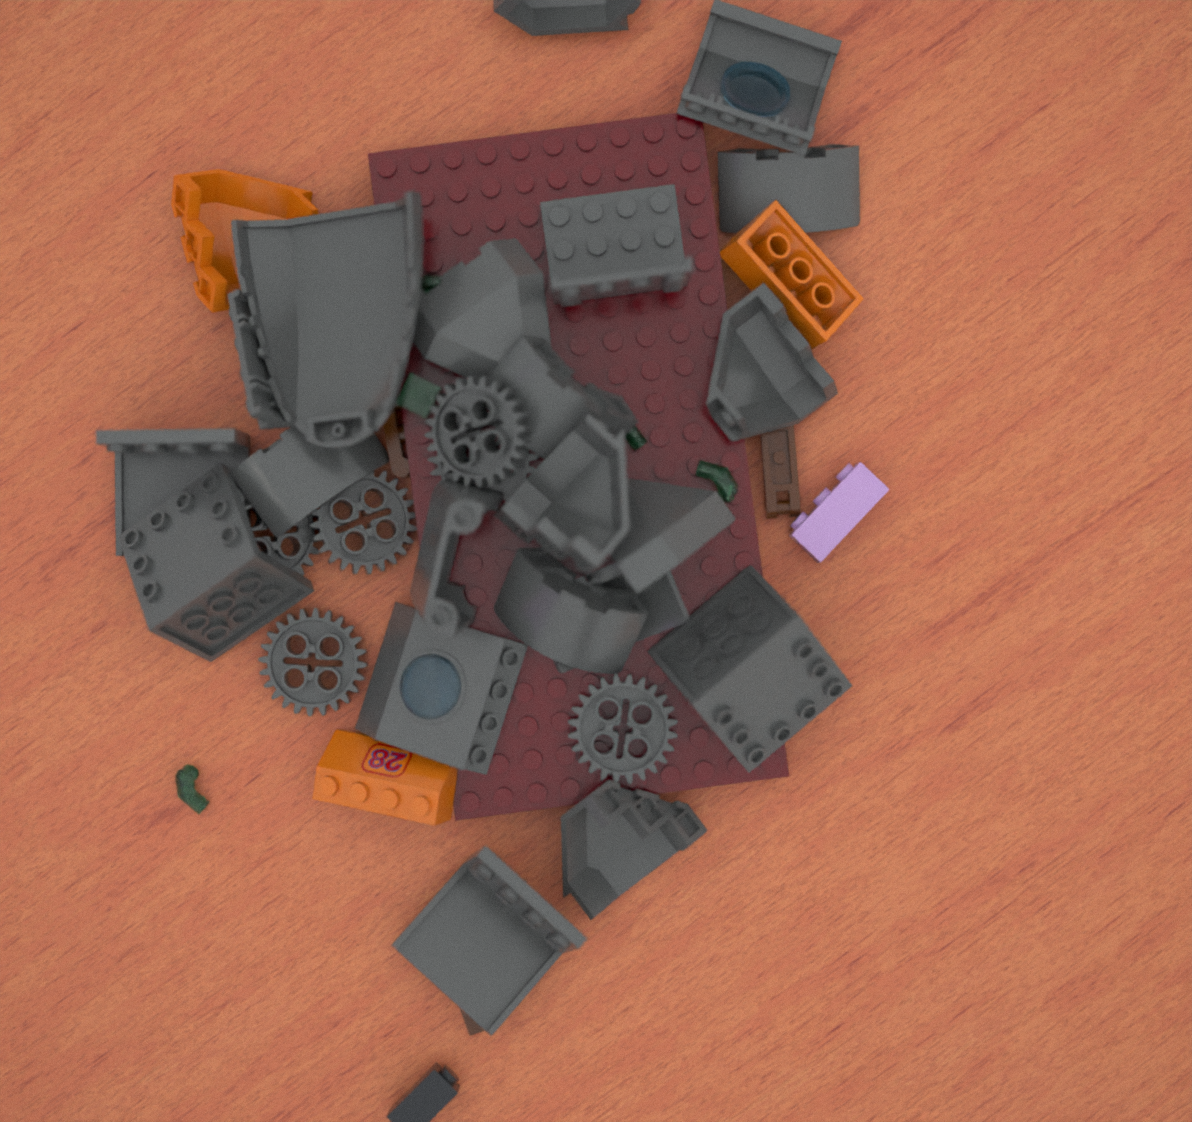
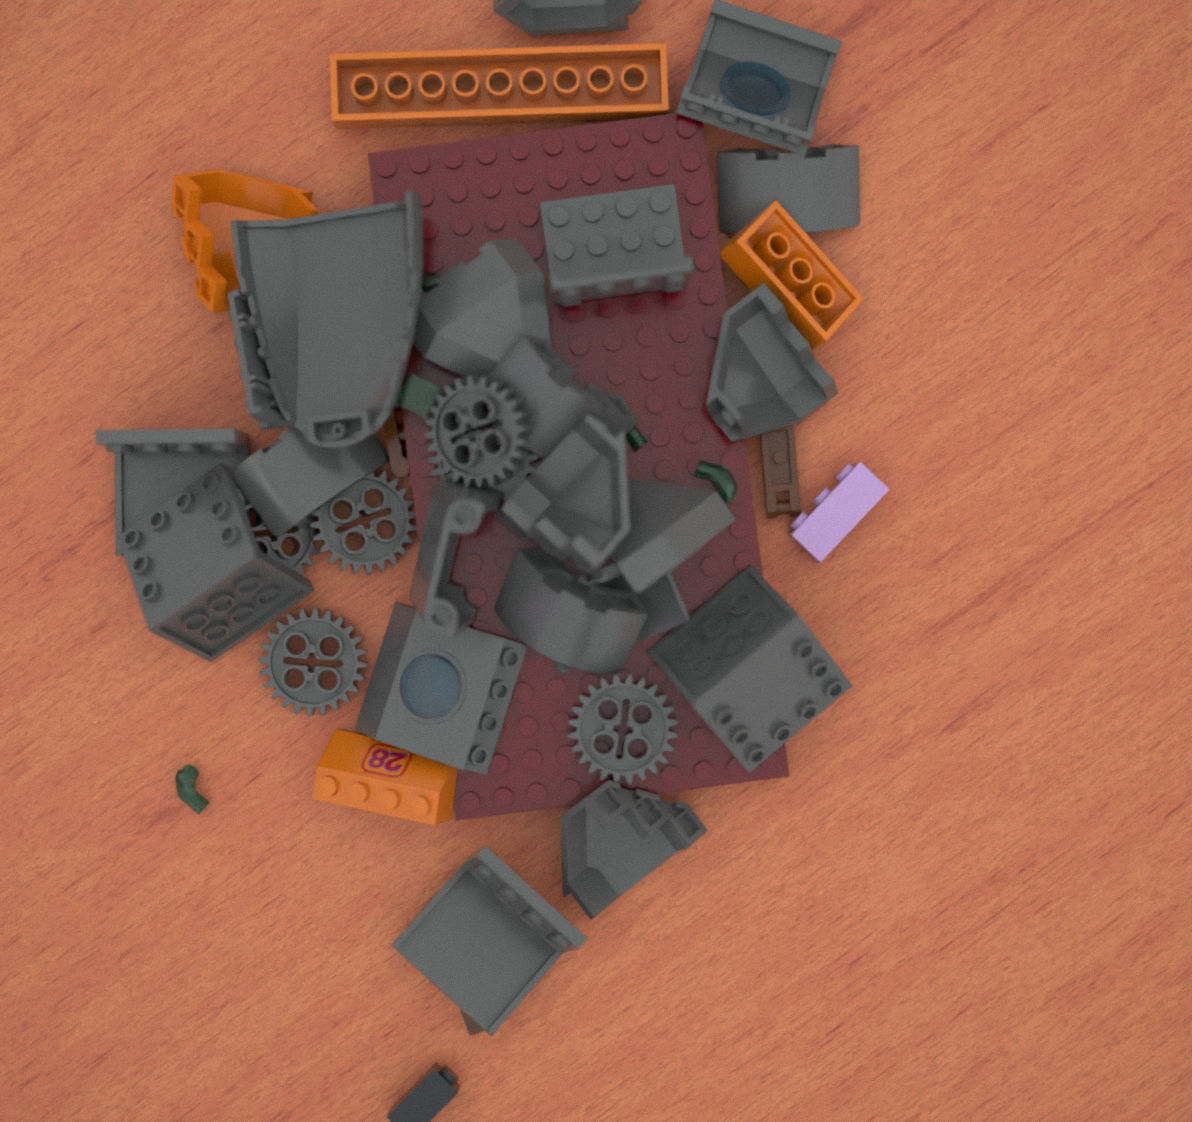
(498, 85): none -> orange brick

